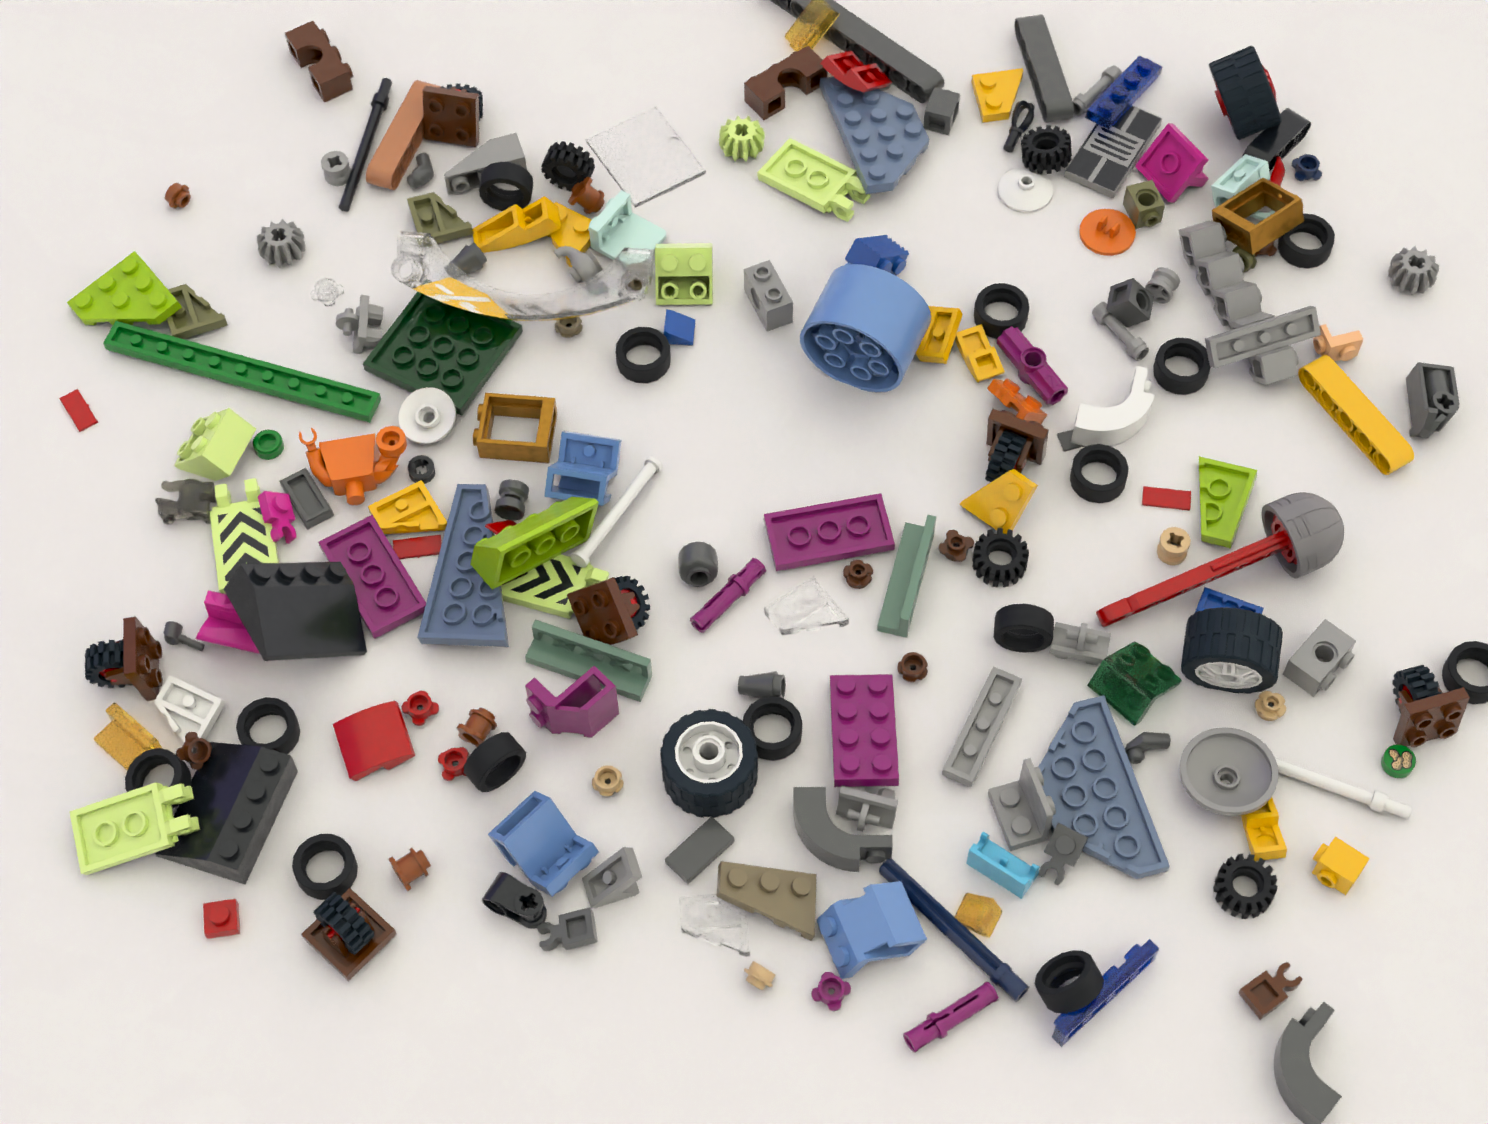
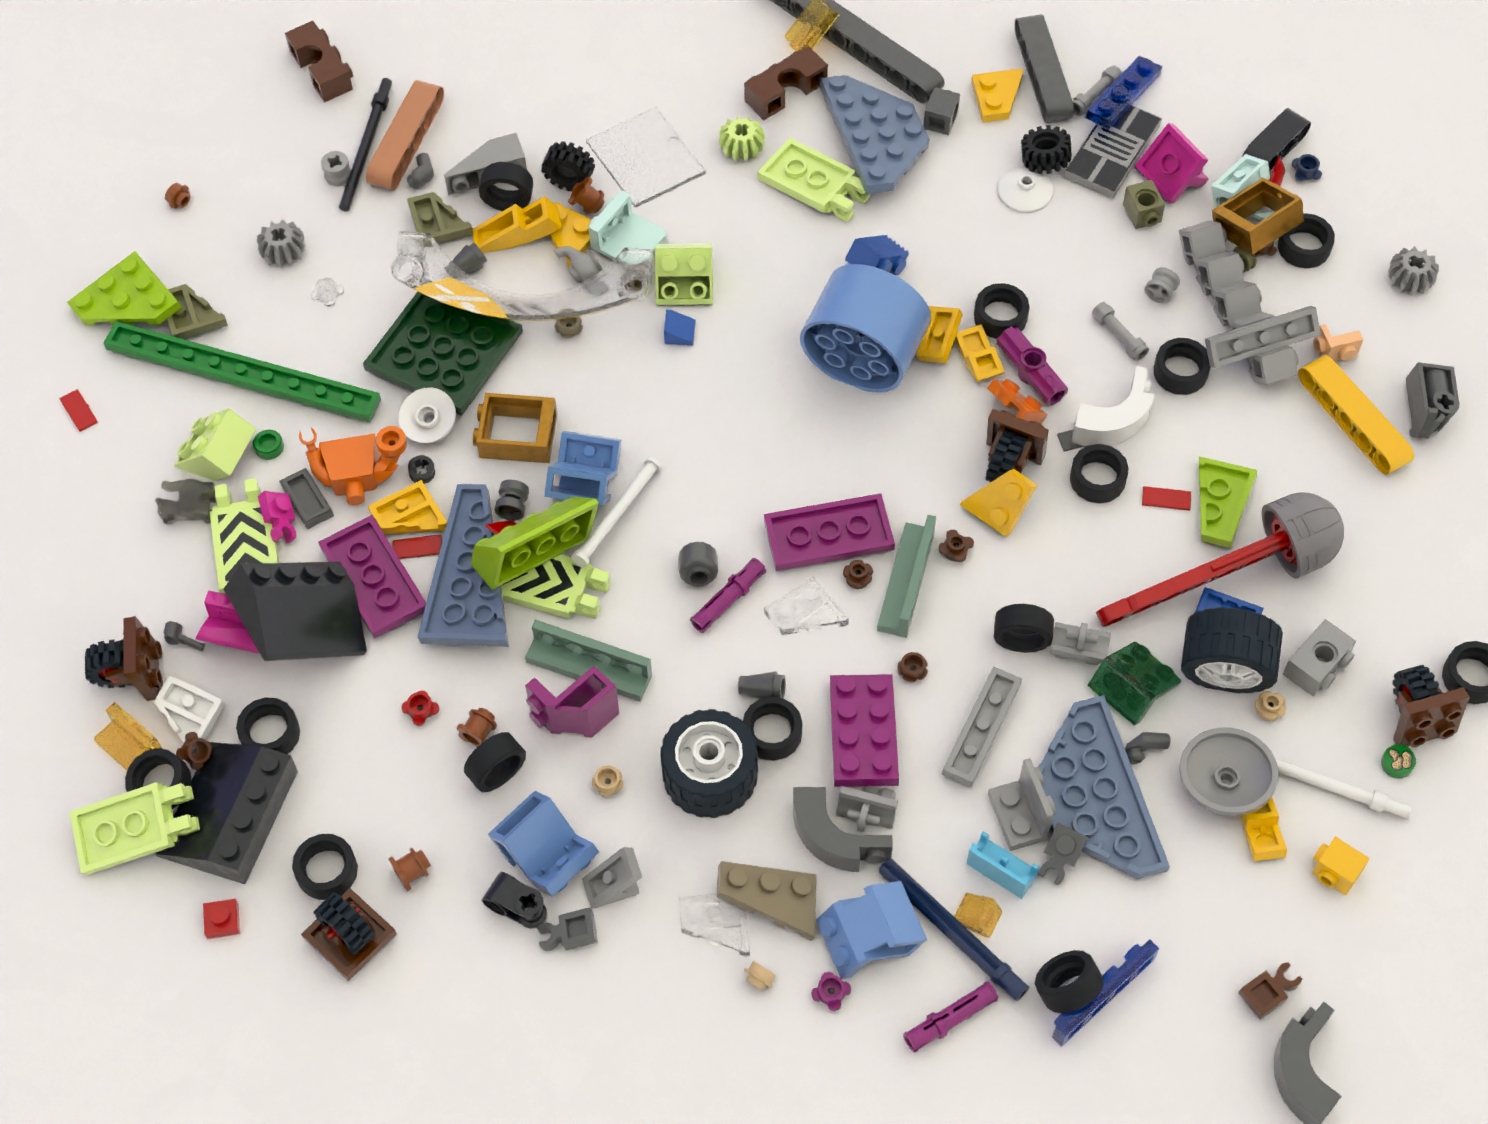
(358, 322): light grey hips -> none
(373, 739): red slope -> none
(450, 756): red plate -> none
(452, 114): reddish brown plate -> none
(610, 609): reddish brown plate -> none
(648, 372): black tyre -> none
(699, 850): dark grey tile -> none
(768, 295): light grey brick -> none
(853, 73): red slope -> none
(1005, 543): black tyre -> none
(1016, 132): black piece -> none
(1107, 232): orange piece -> none
(1130, 302): dark grey brick -> none
(1171, 553): tan wheel -> none
(1245, 92): black wheel -> none
(1253, 870): black tyre -> none

